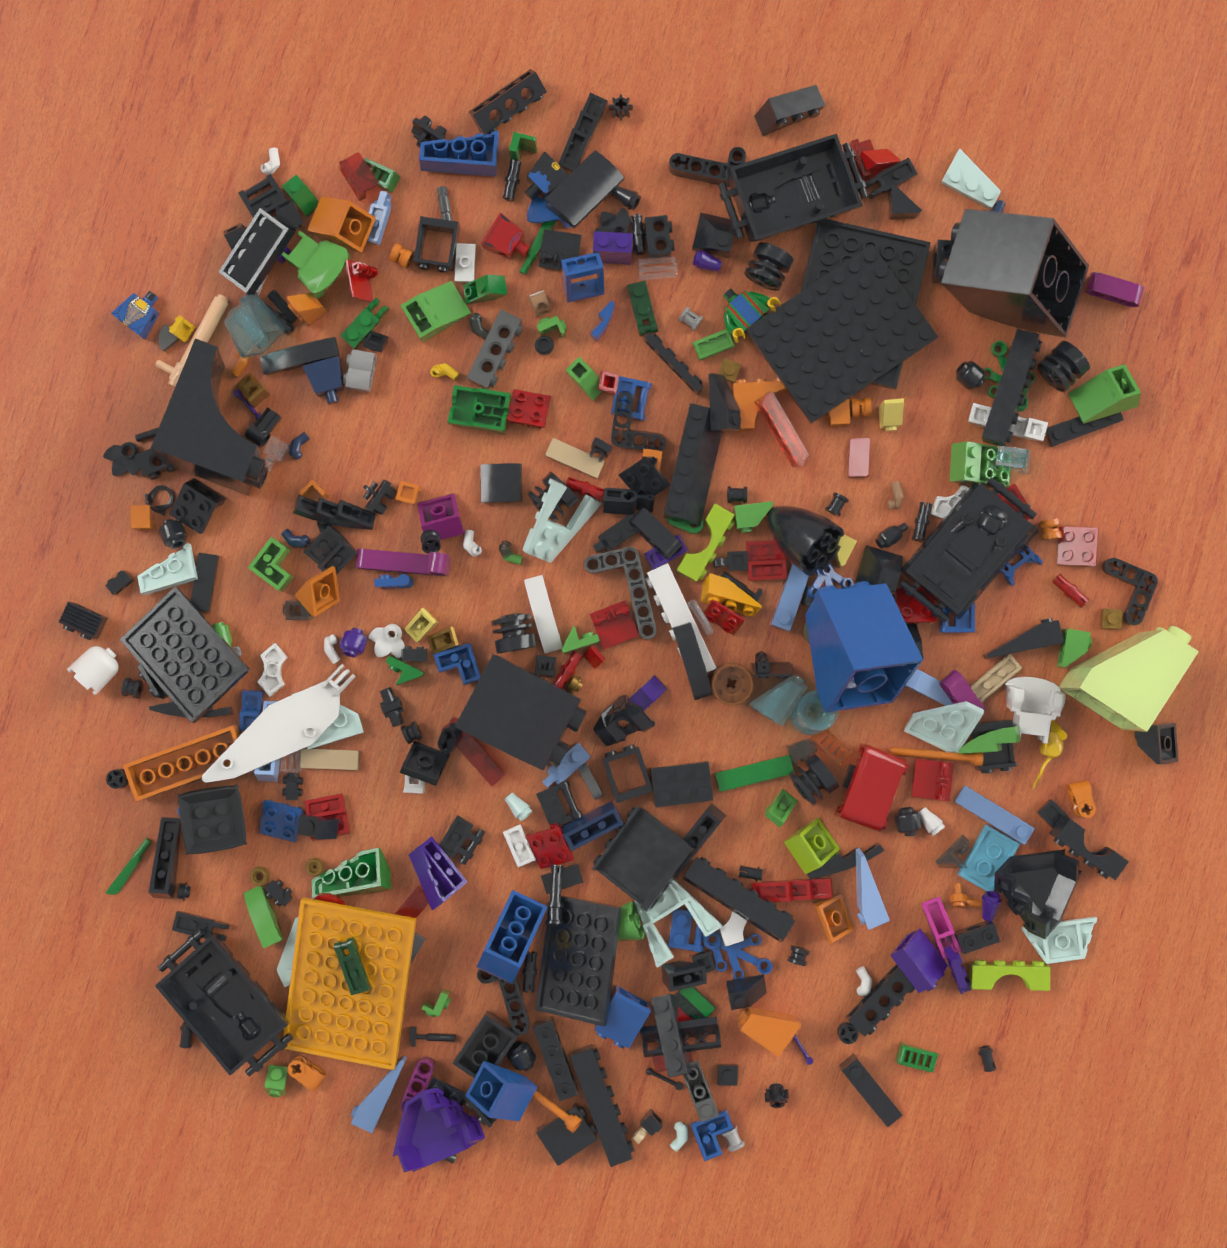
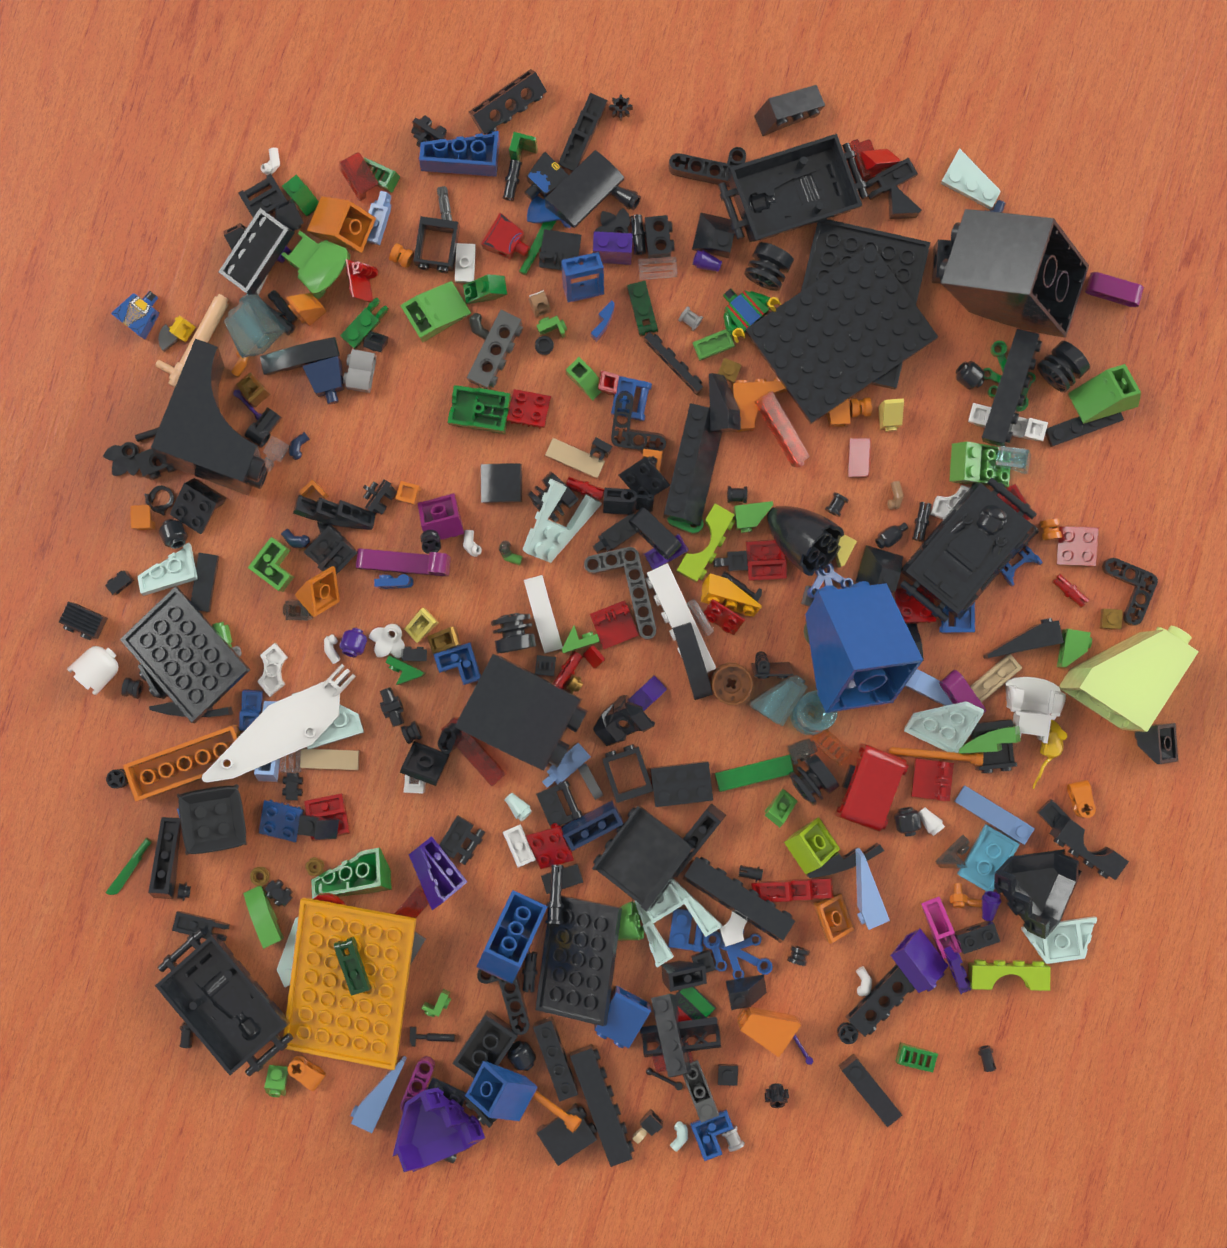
(443, 370): yellow arm -> none
(789, 599): medium blue slope -> none

